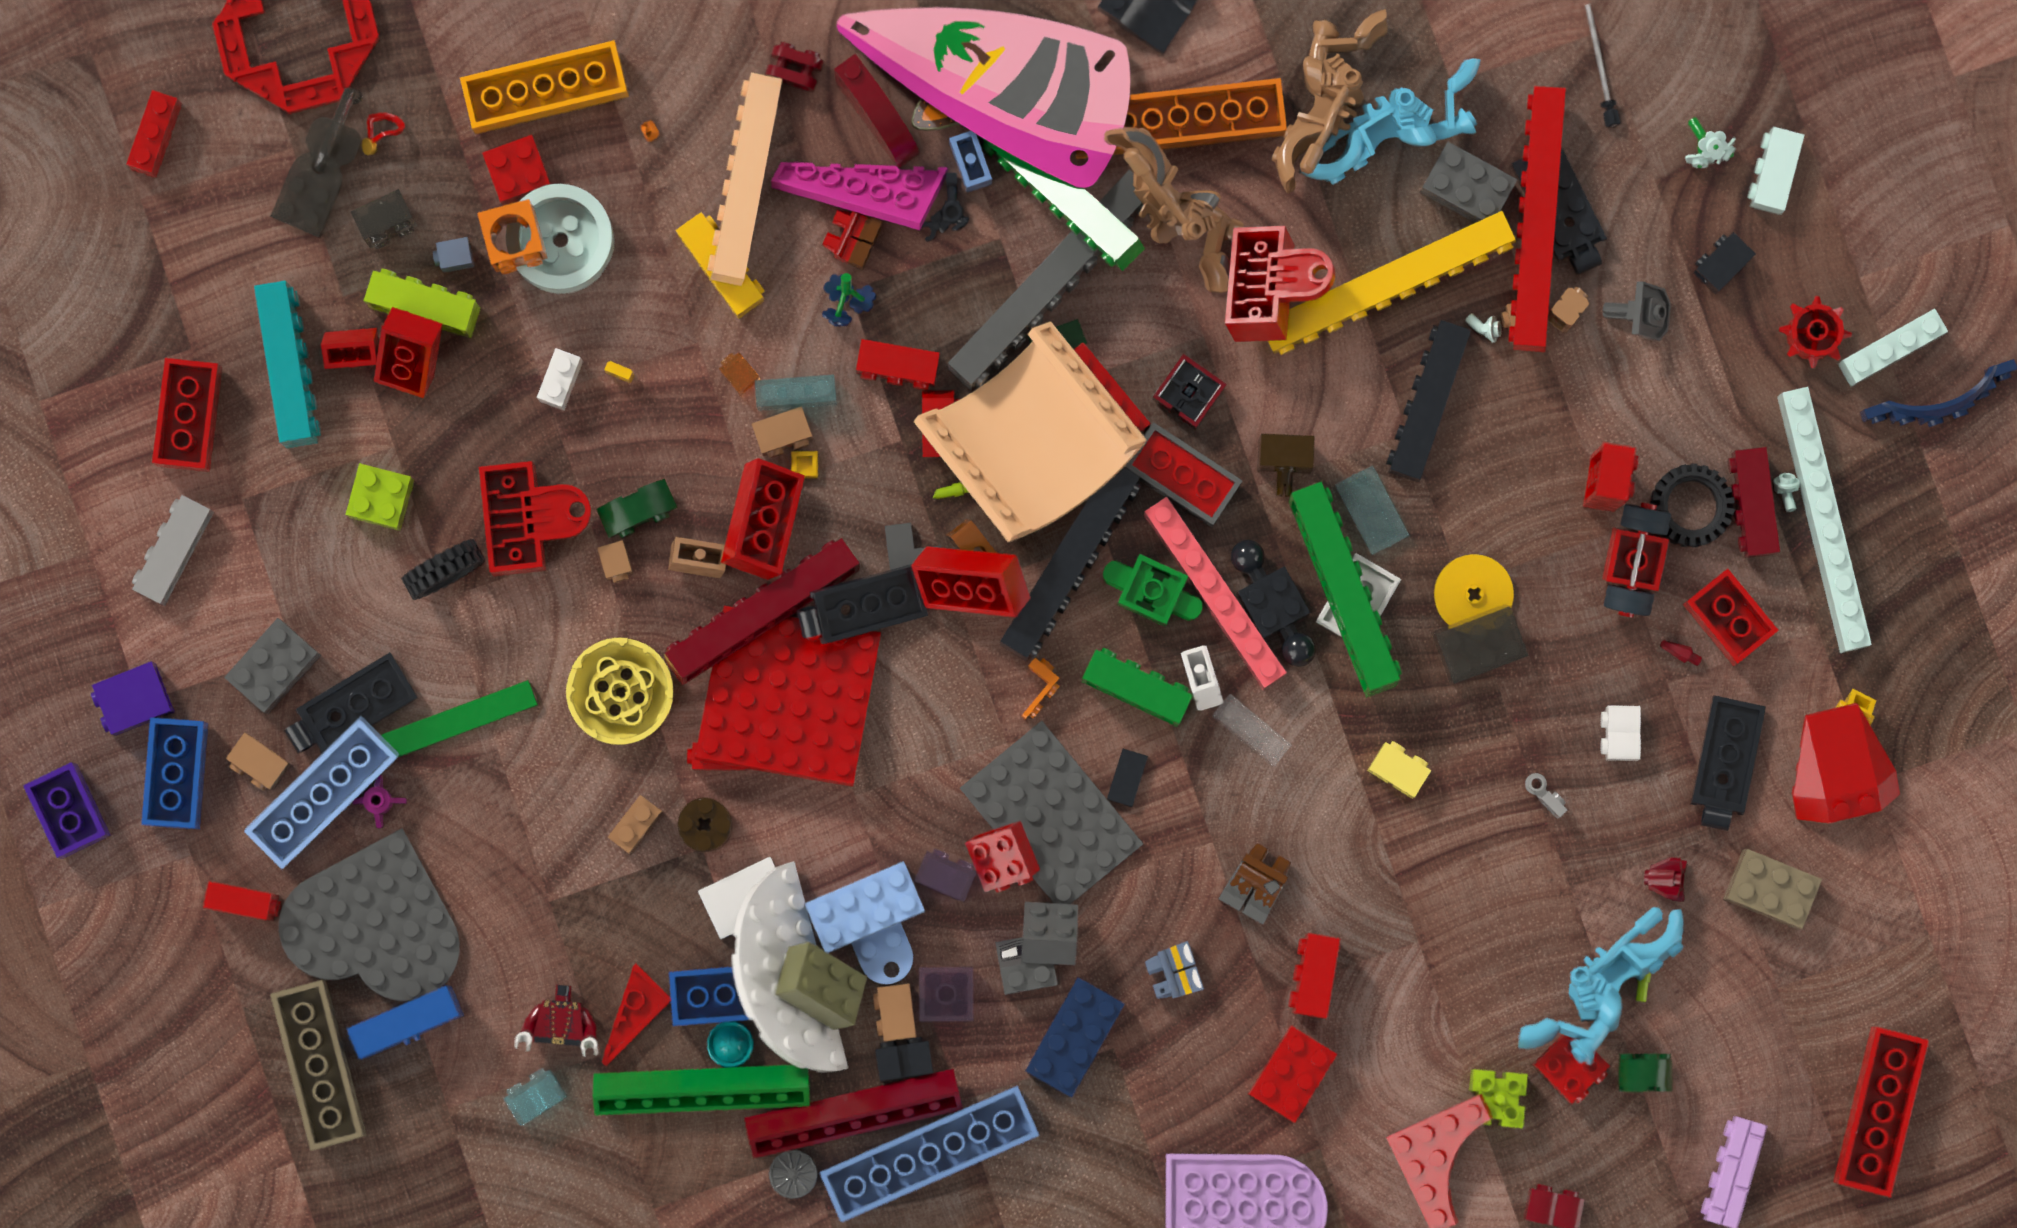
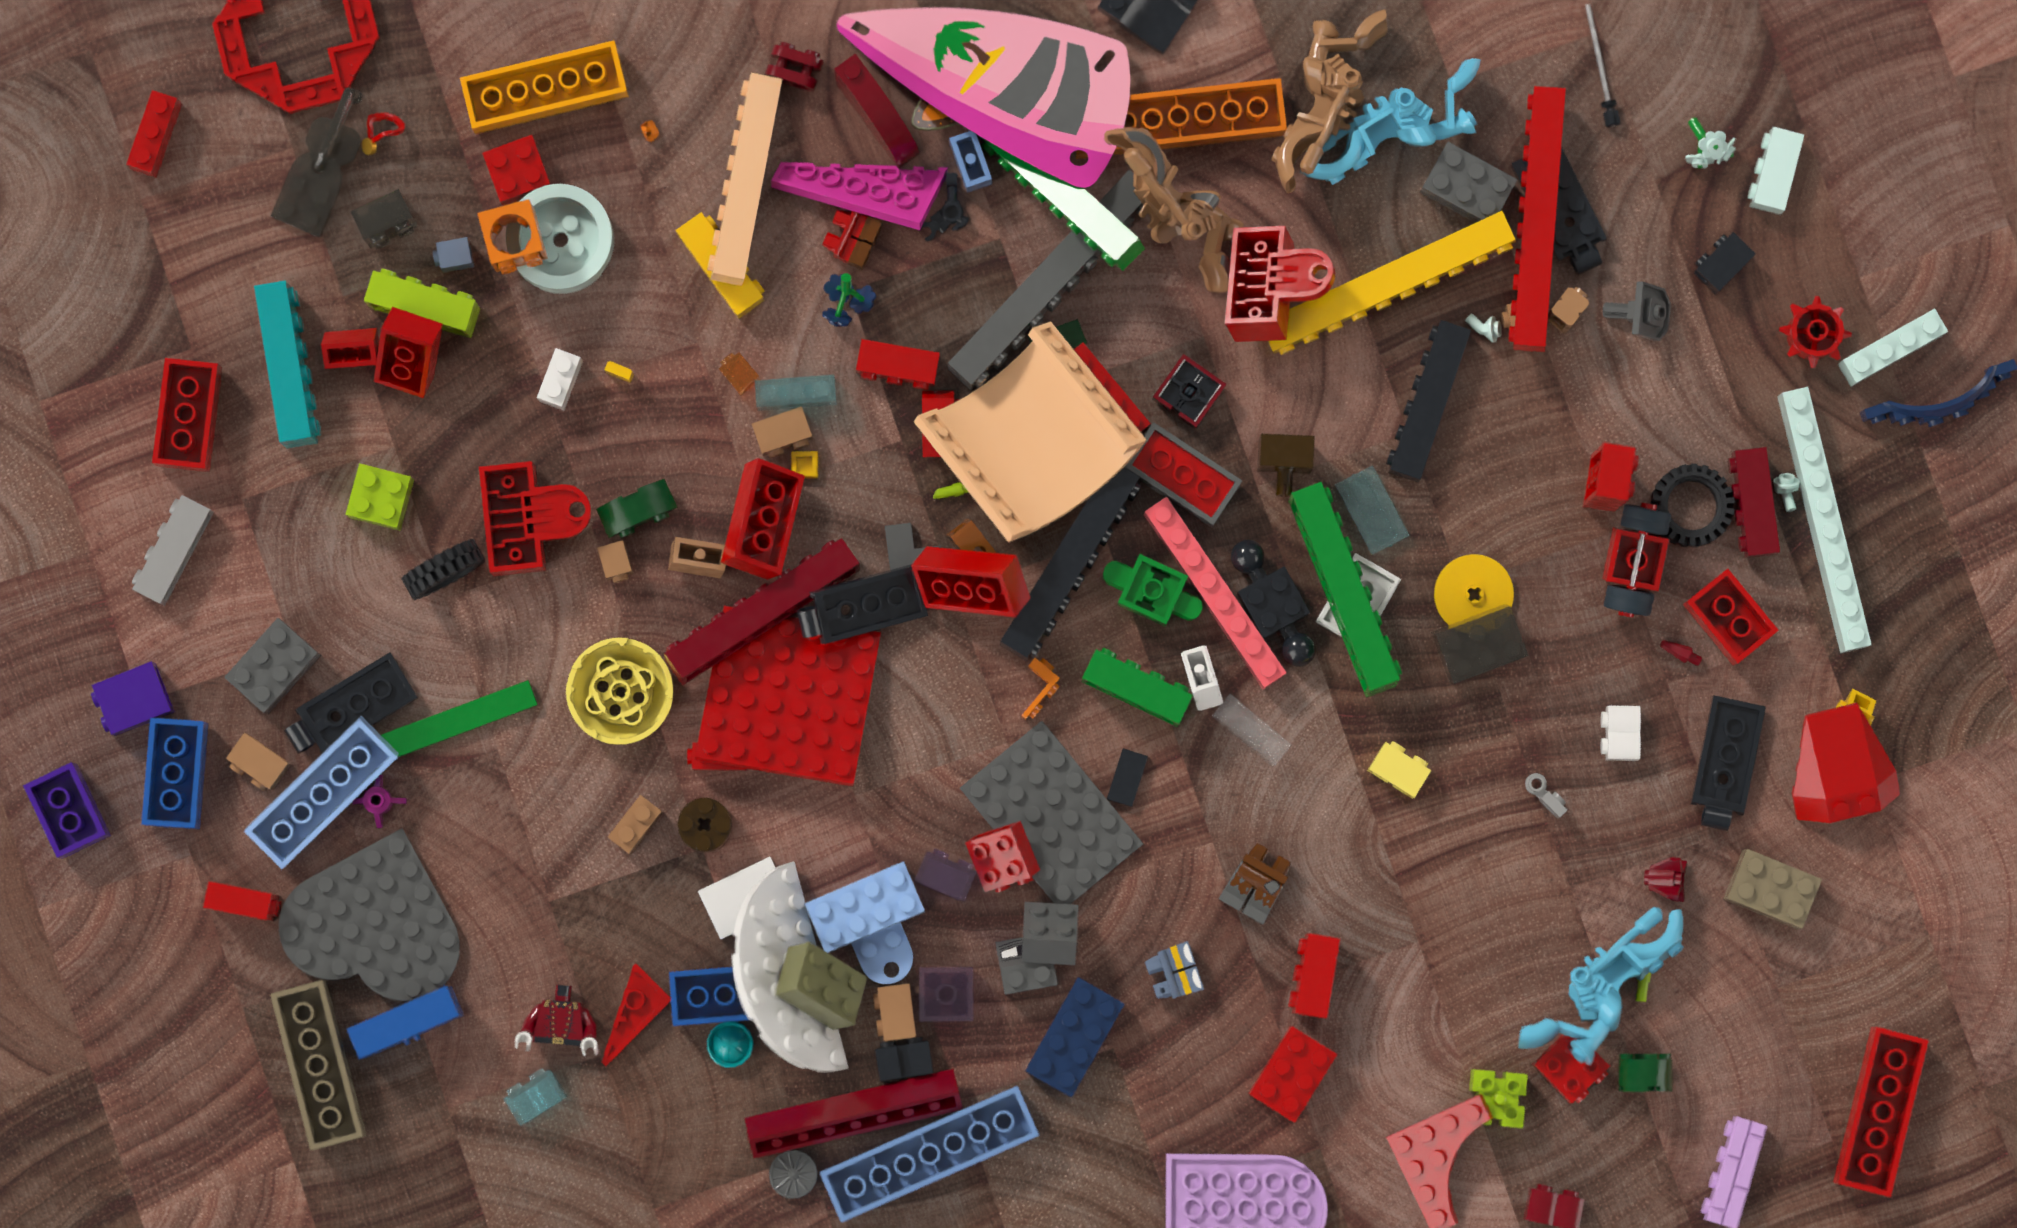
(700, 1089): green brick -> none

